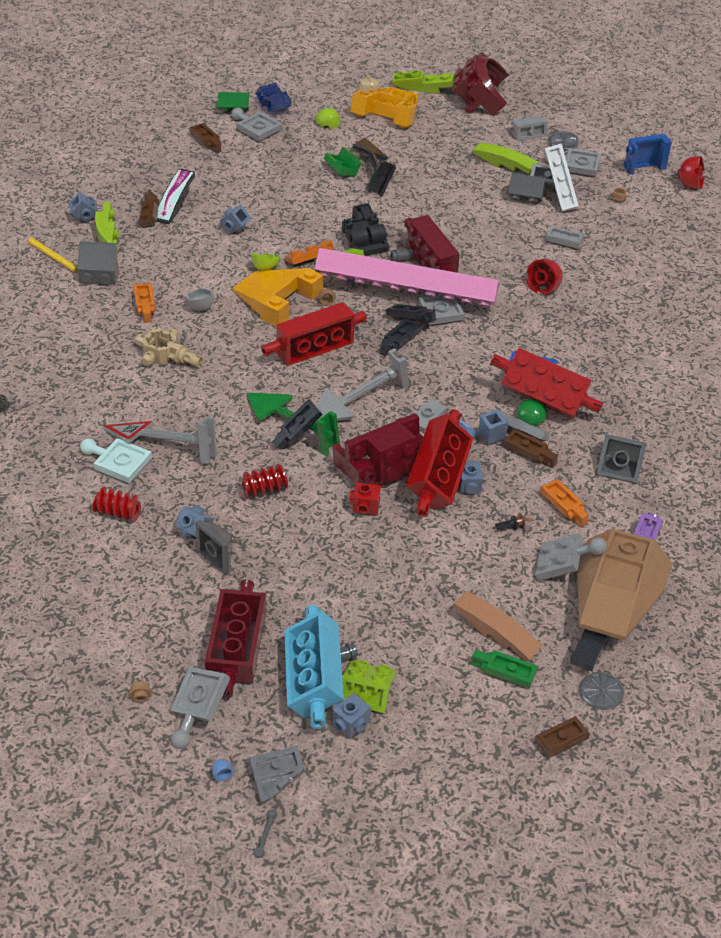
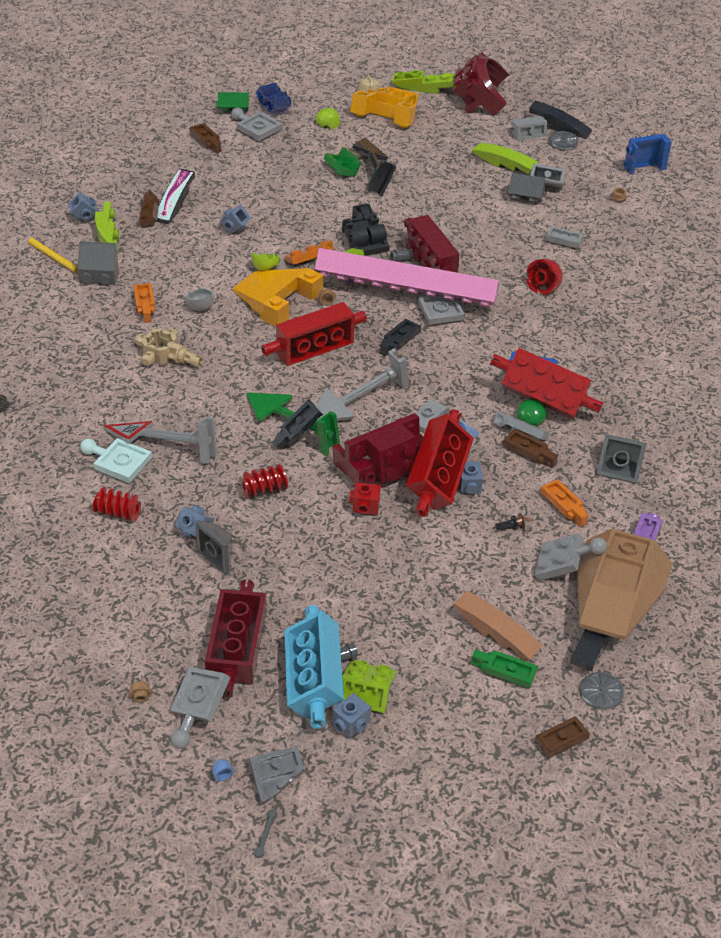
(412, 312): black hinge -> none
(493, 426): sand blue brick -> none
(561, 119): none -> black slope
(561, 178): white plate -> none
(581, 161): light grey plate -> none
(692, 172): red cylinder -> none

